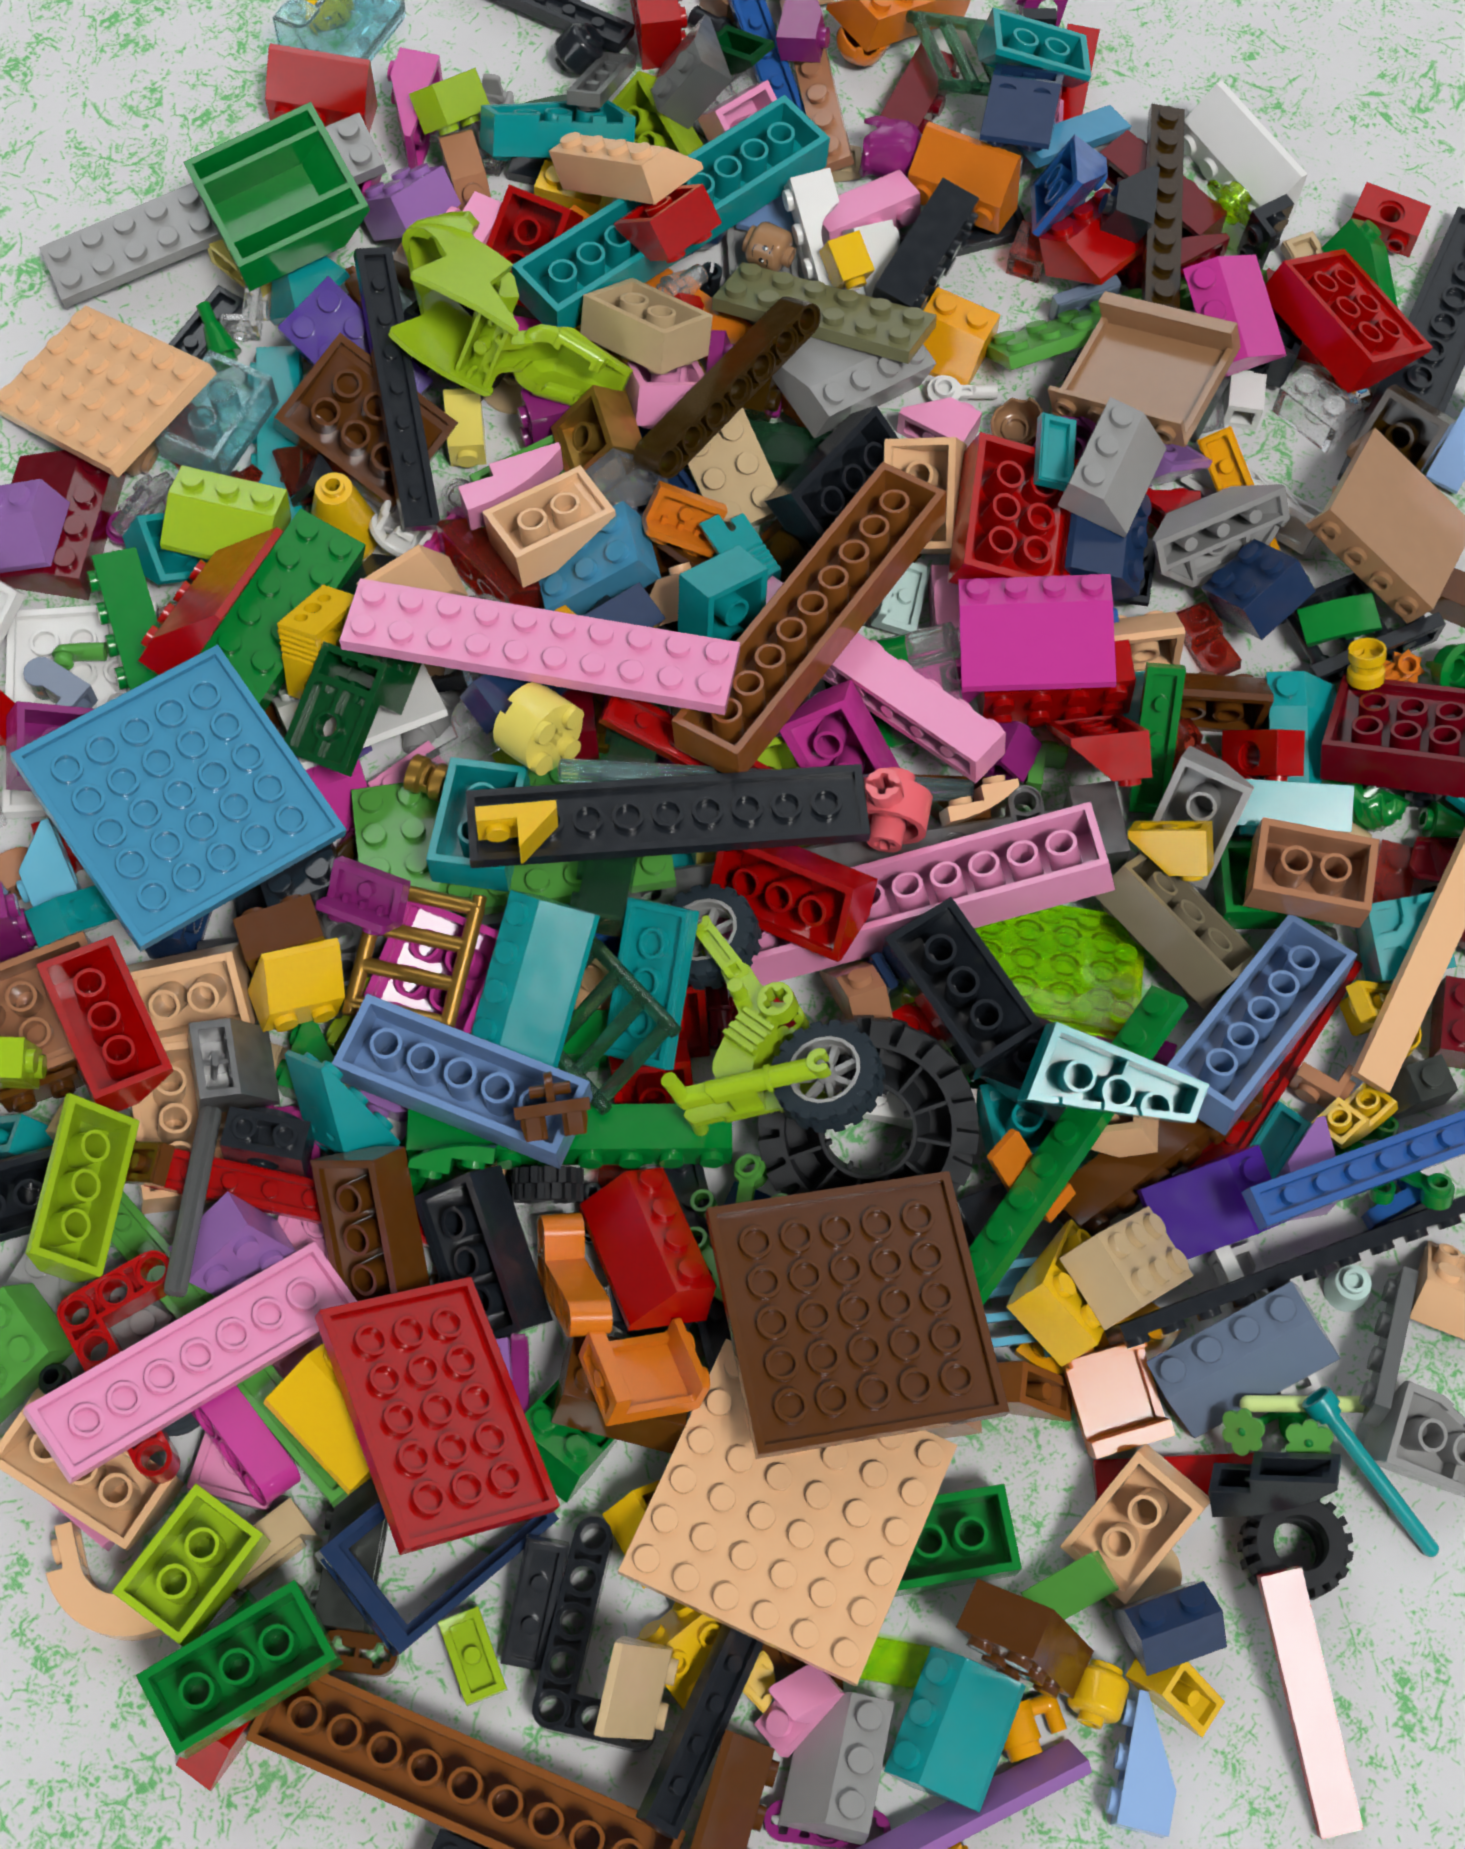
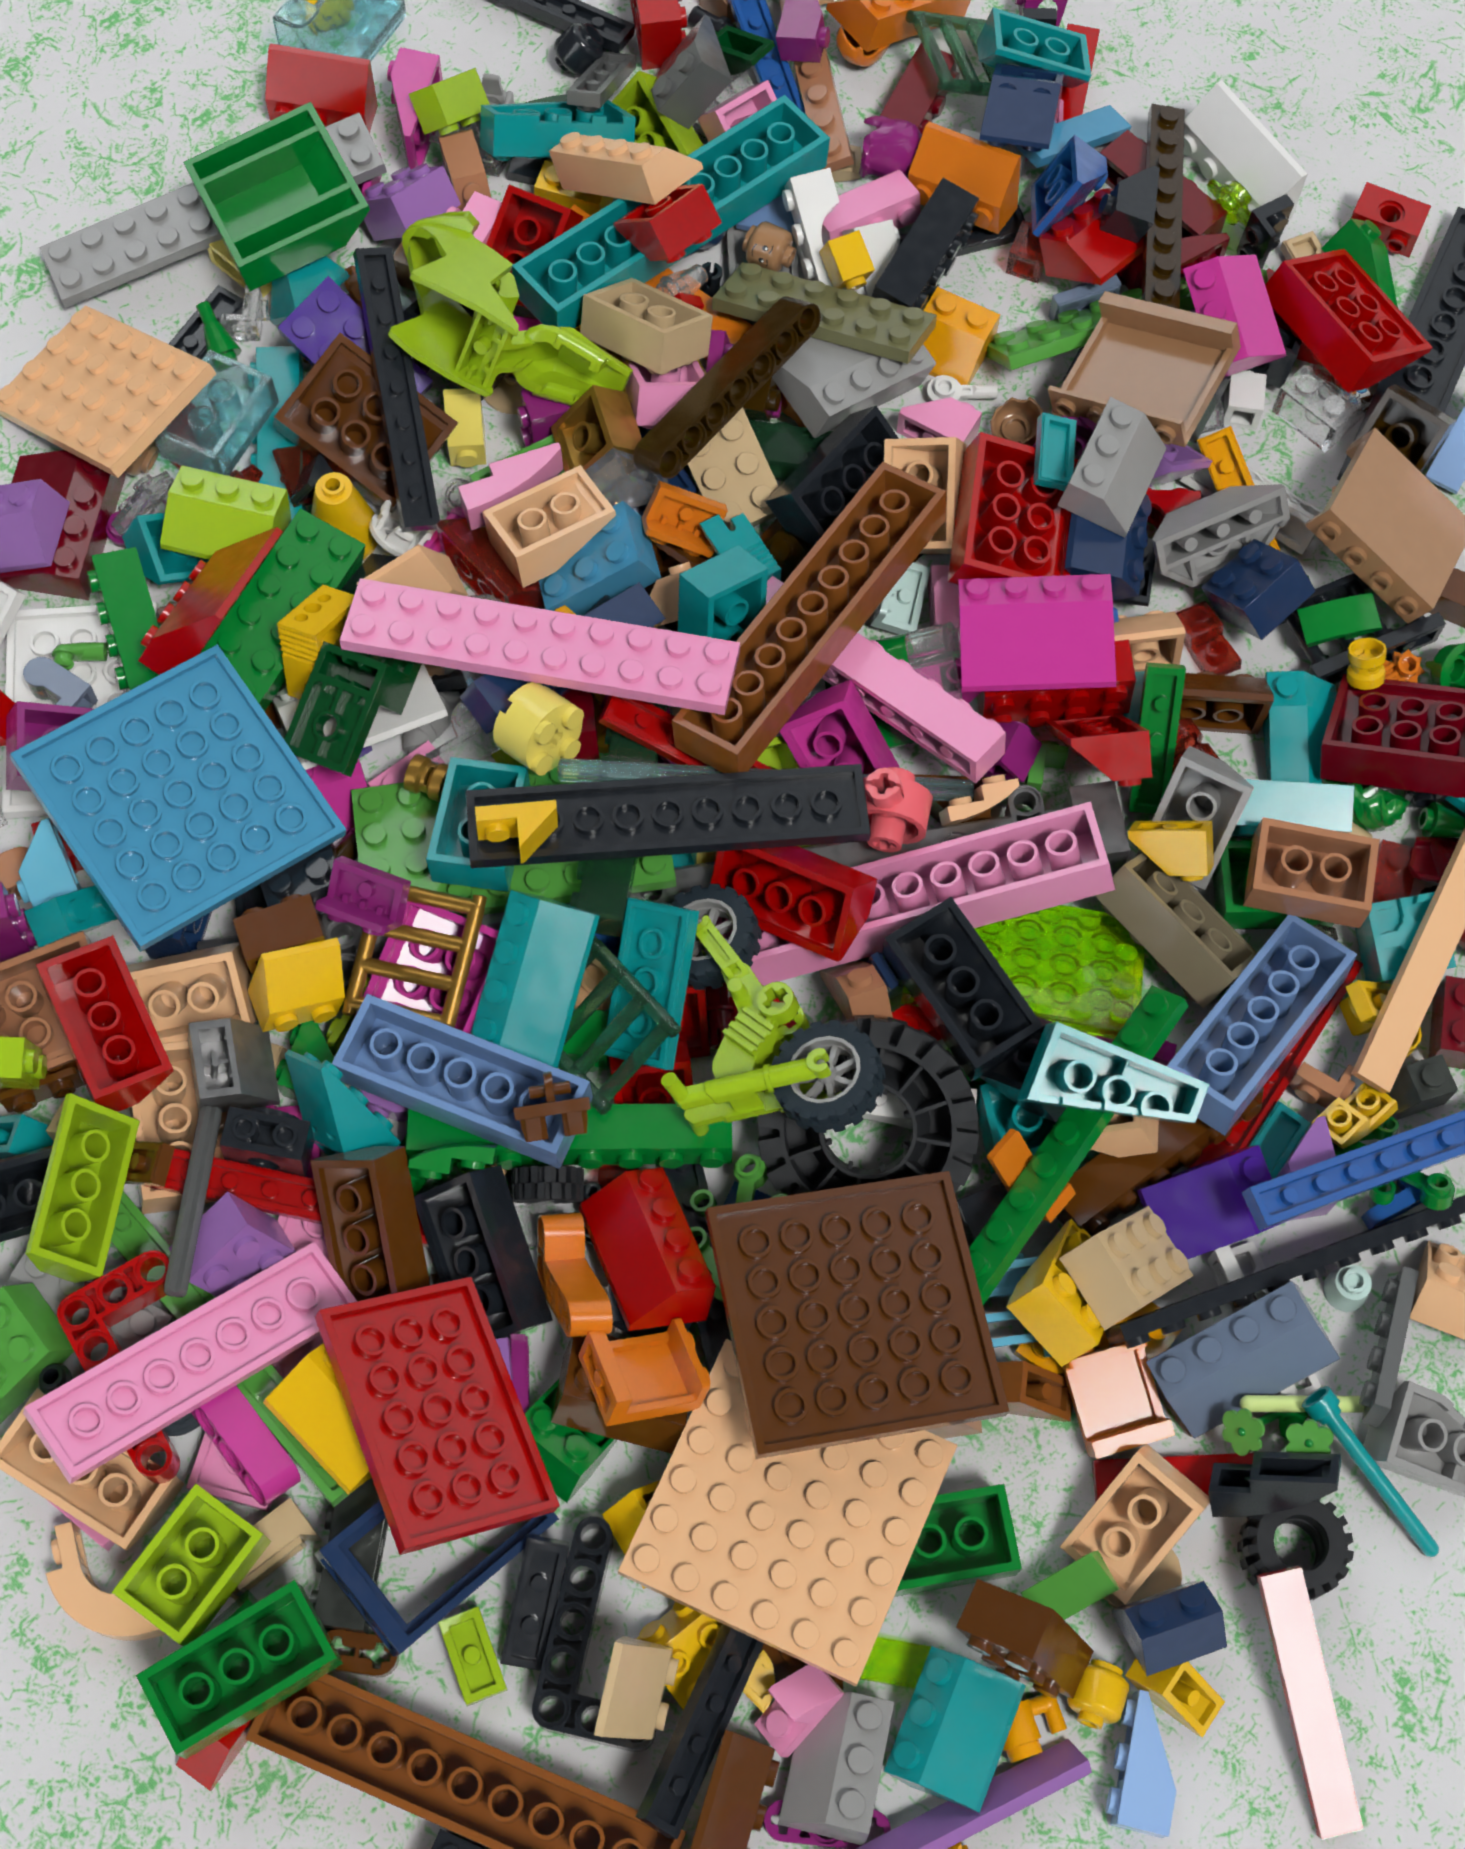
(1264, 753): red brick -> none

